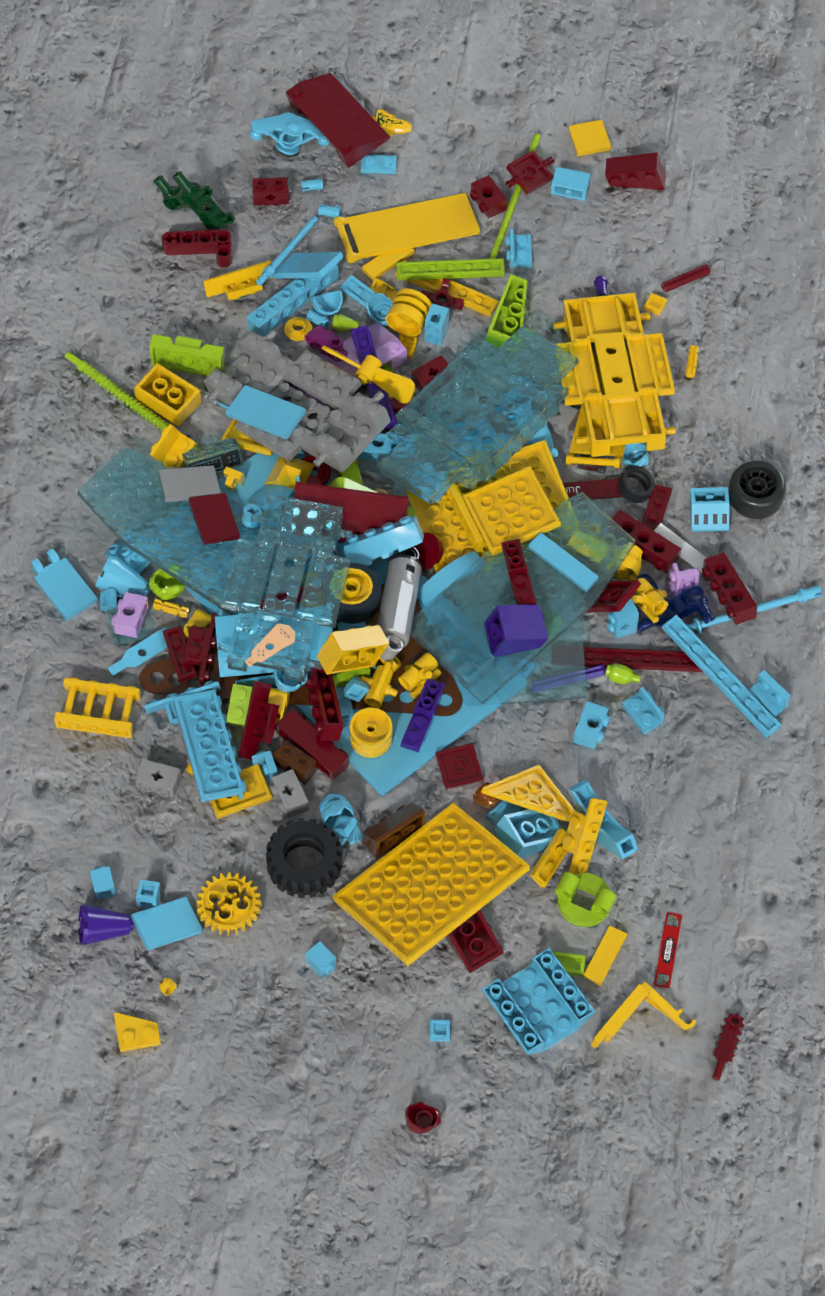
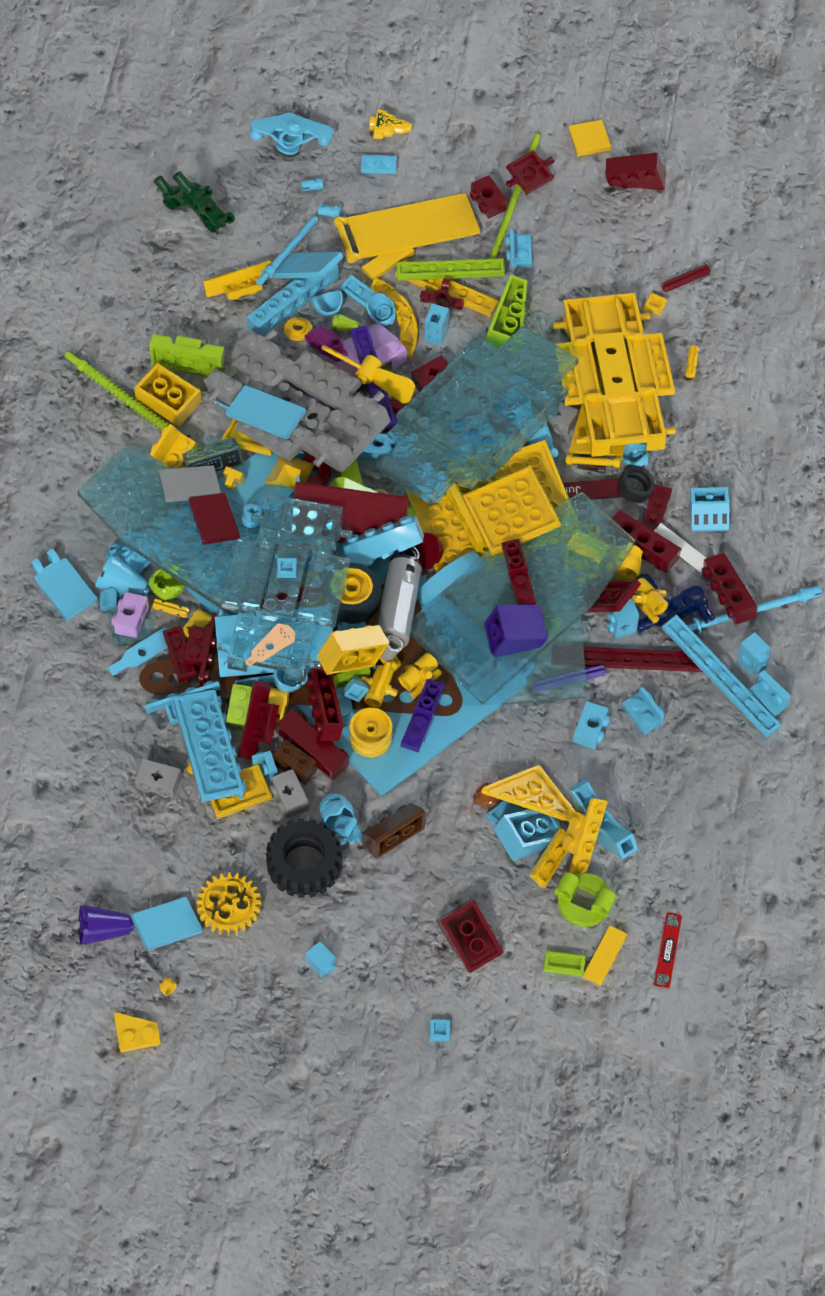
(102, 882): medium azure brick -> none
(103, 724): yellow fence -> none
(148, 894): medium azure brick -> none
(200, 243): dark red beam -> none
(270, 191): dark red brick -> none
(286, 567): none -> medium azure tile
(318, 319): medium azure pin -> none
(337, 117): dark red slope -> none
(408, 312): yellow wheel -> none
(422, 1118): dark red hair -> none
(430, 883): yellow plate -> none
(459, 766): dark red tile -> none
(540, 1003): medium azure slope -> none
(563, 562): medium azure tile -> none
(570, 183): medium azure brick -> none
(601, 285): dark purple pin -> none
(621, 674): lime plant -> none
(630, 1005): yellow hinge -> none
(682, 580): lavender bracket -> none
(727, 1043): dark red piece -> none
(753, 654): none -> medium azure brick
(756, 489): pearl dark grey wheel -> none

